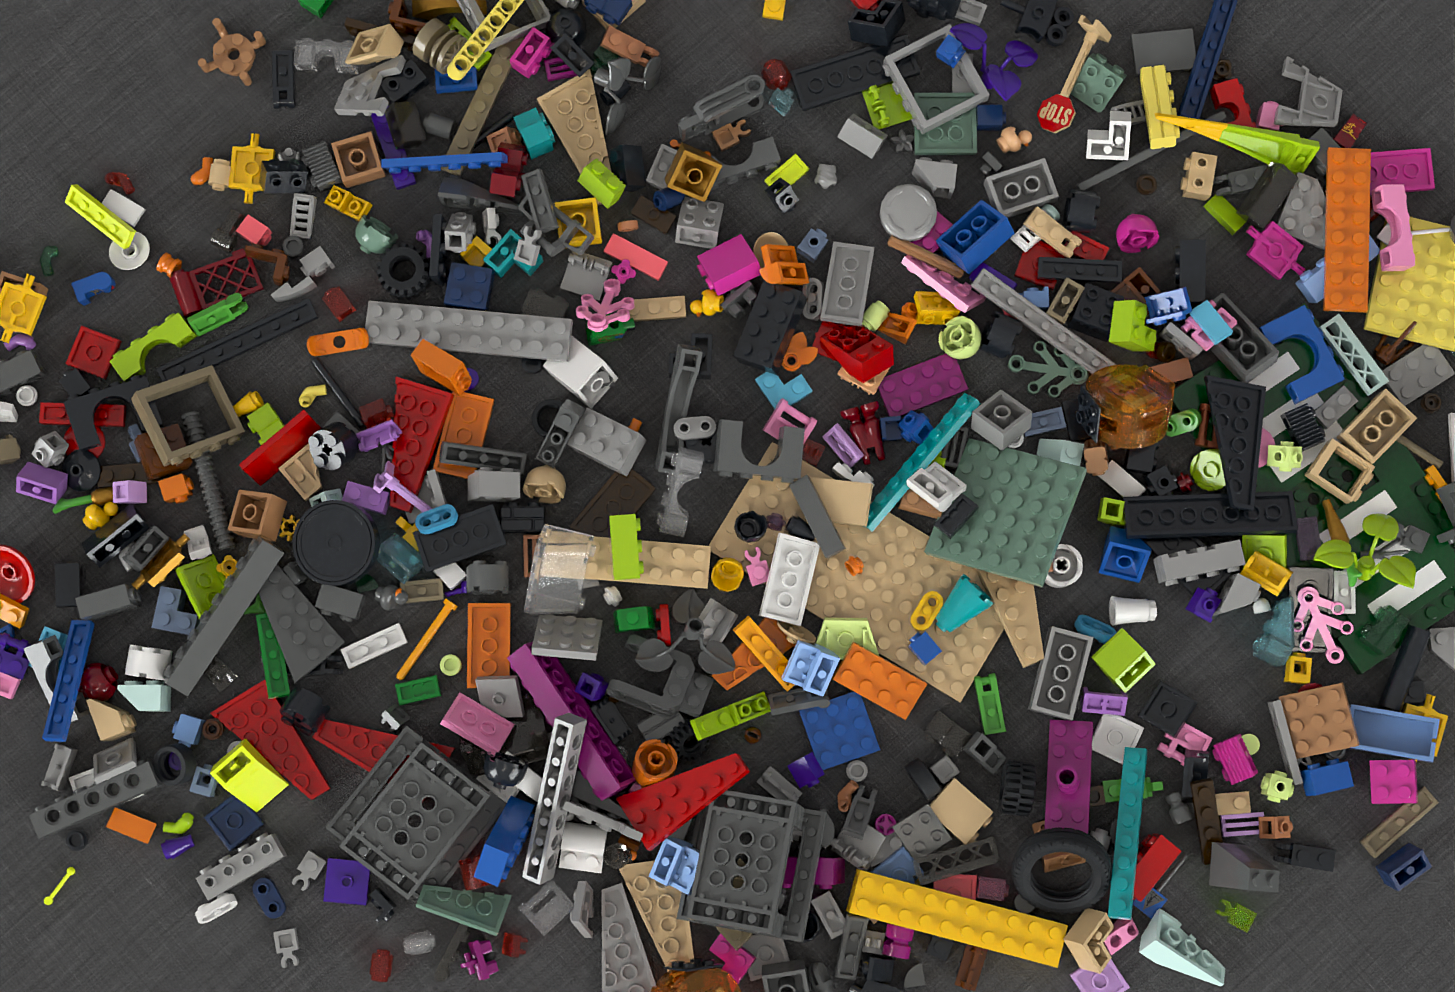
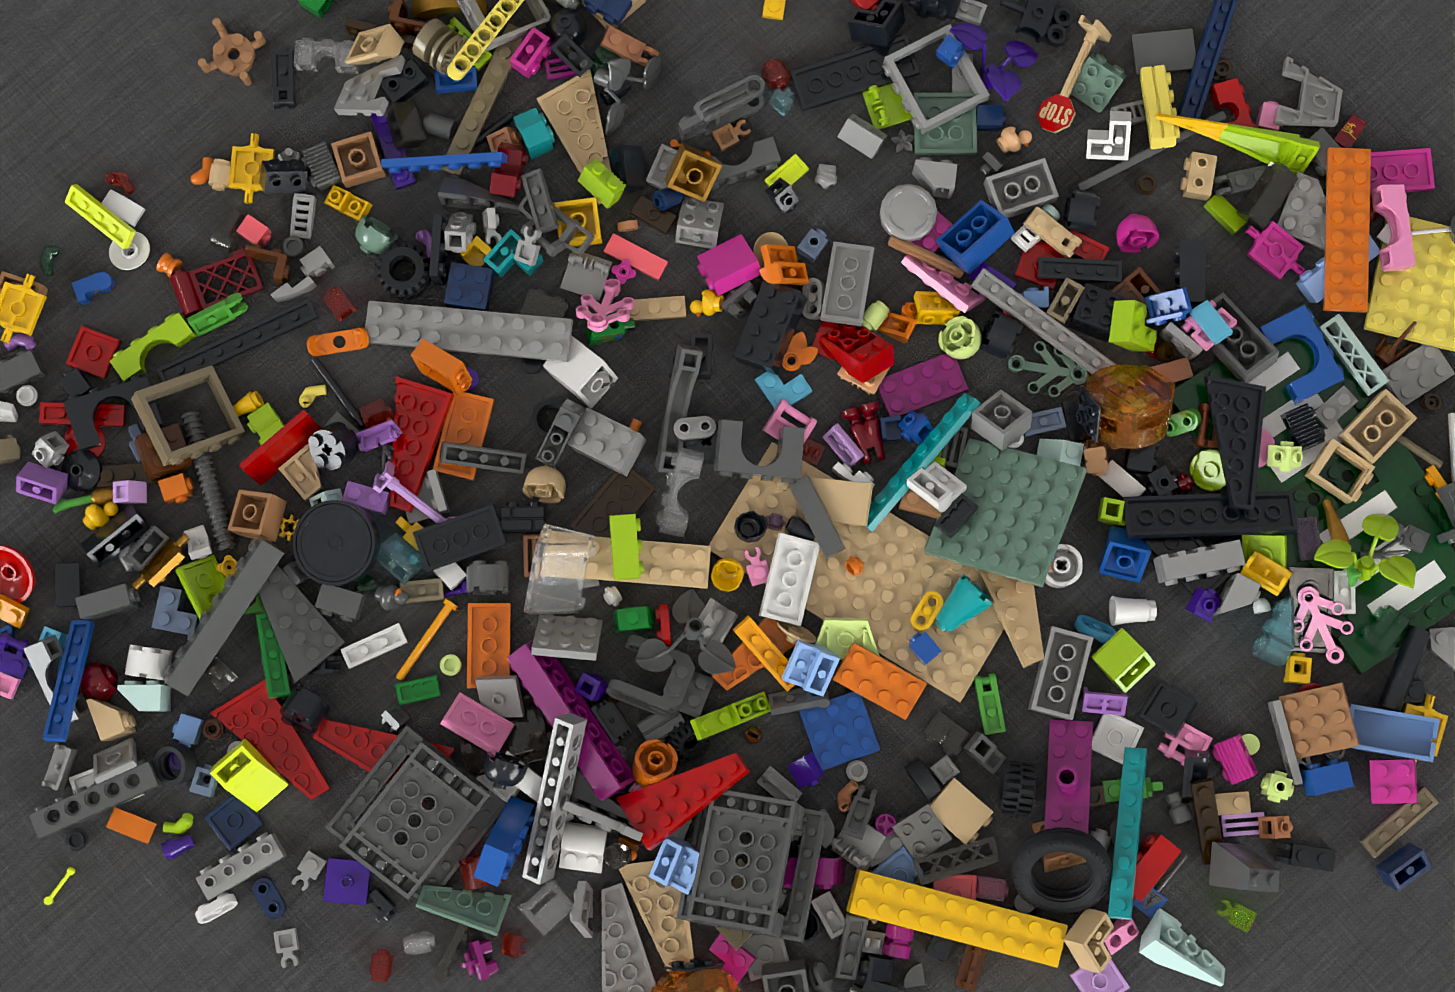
(437, 518): dark azure plate -> none
(494, 485): light grey brick -> none

